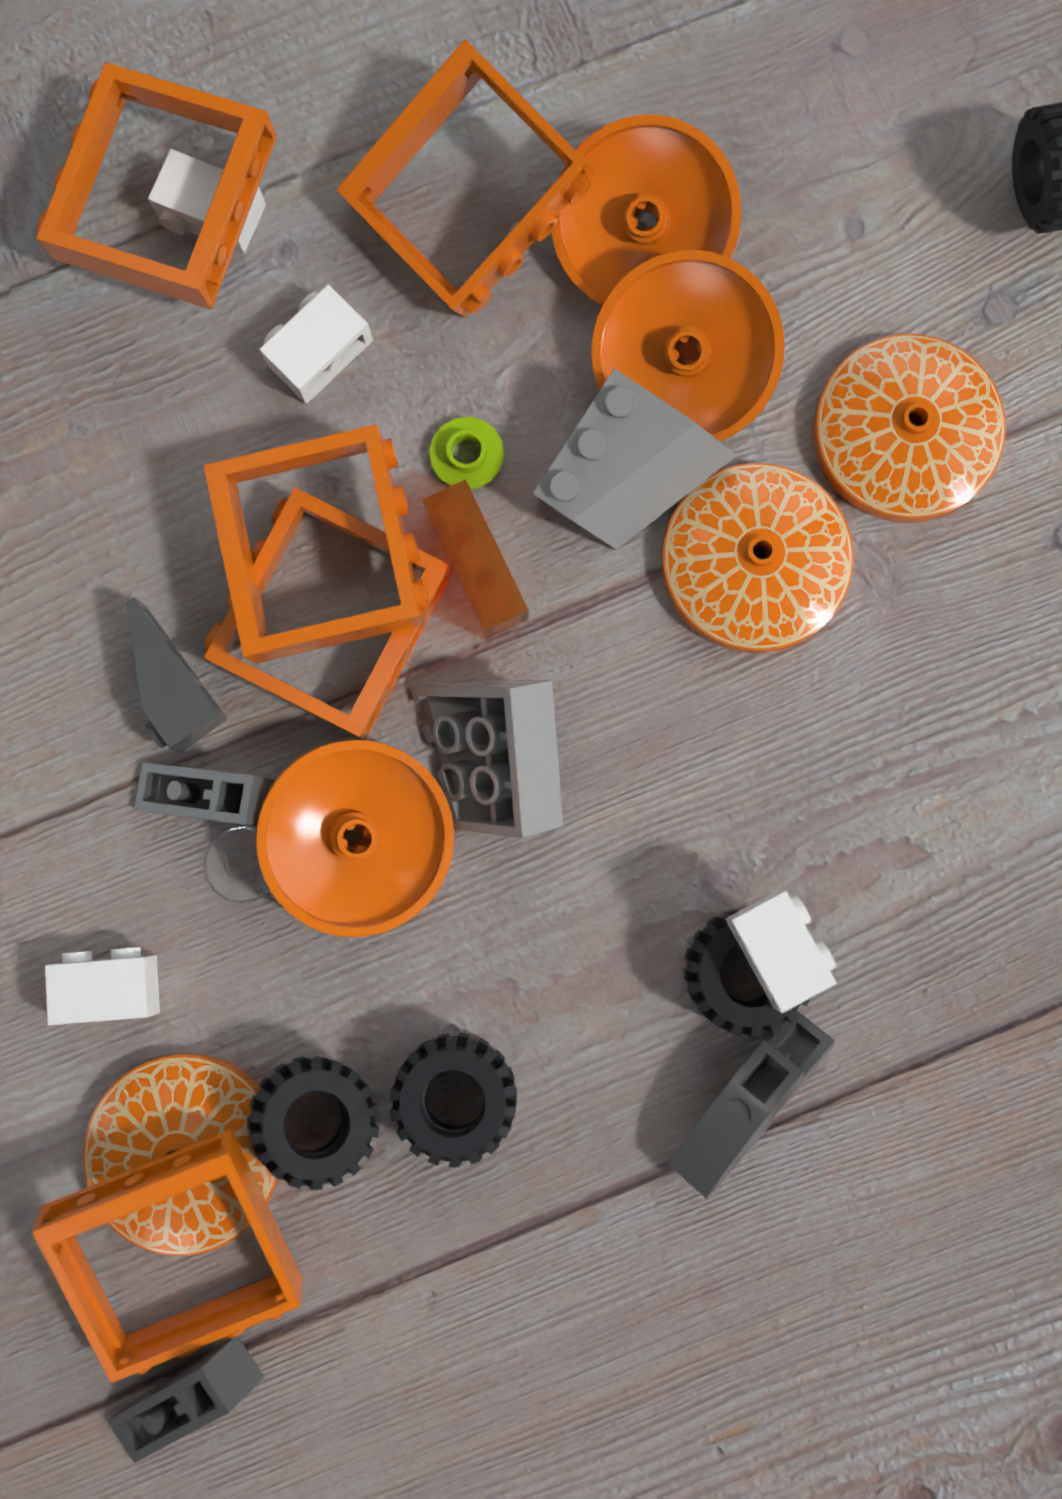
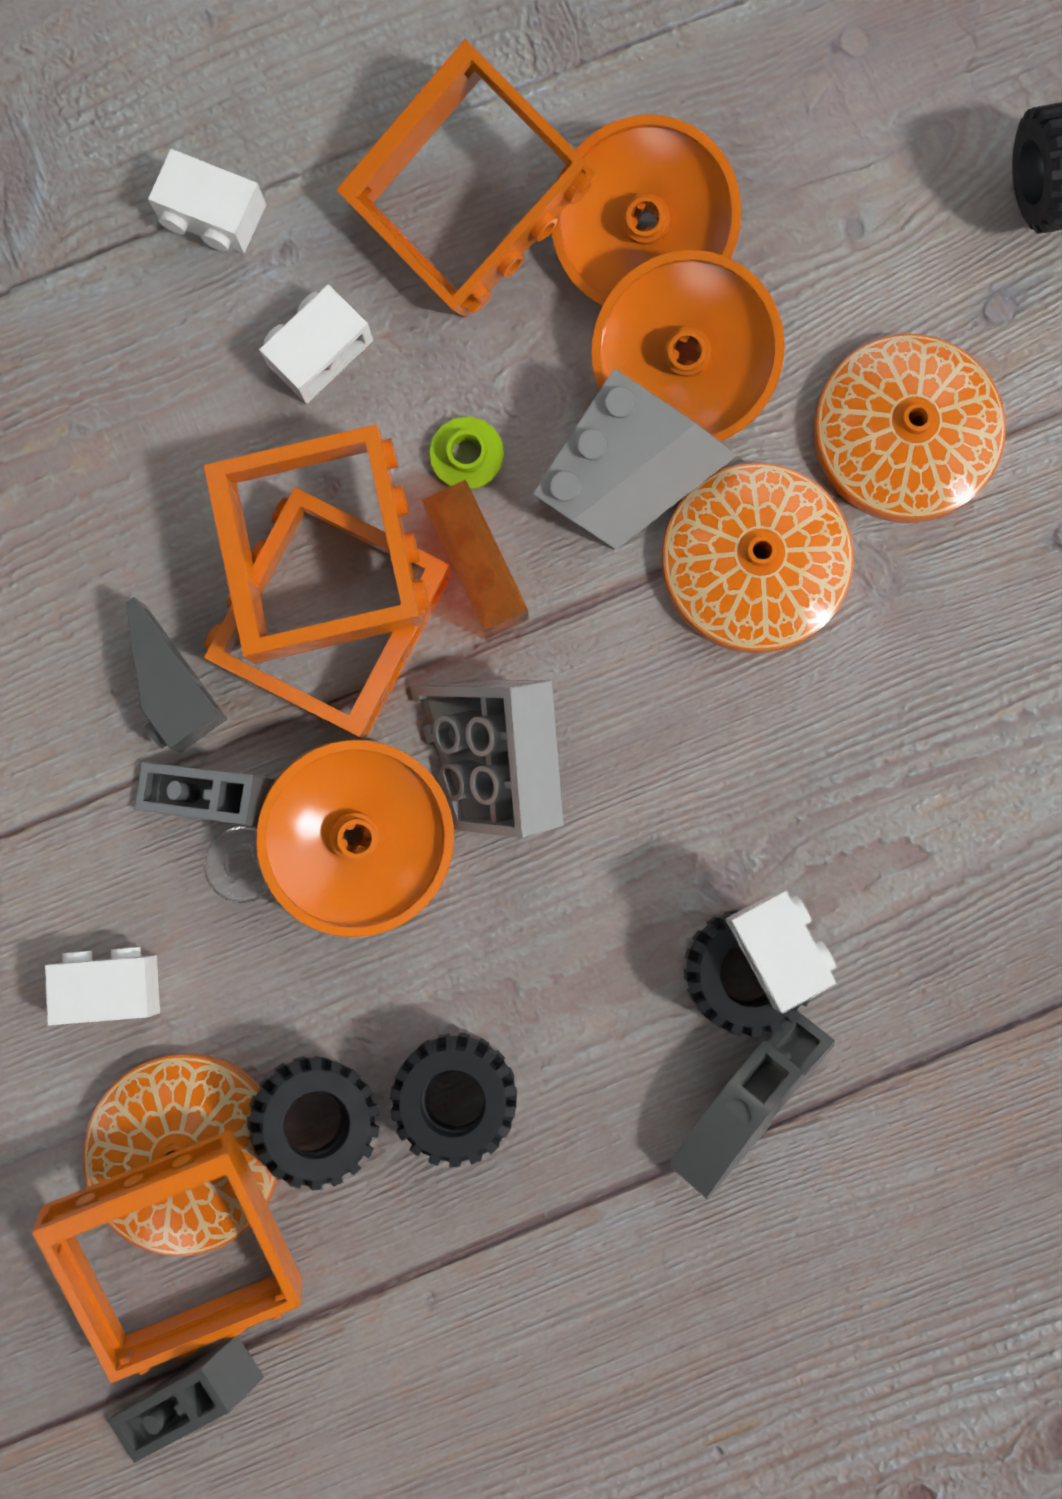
(228, 208): orange window -> none

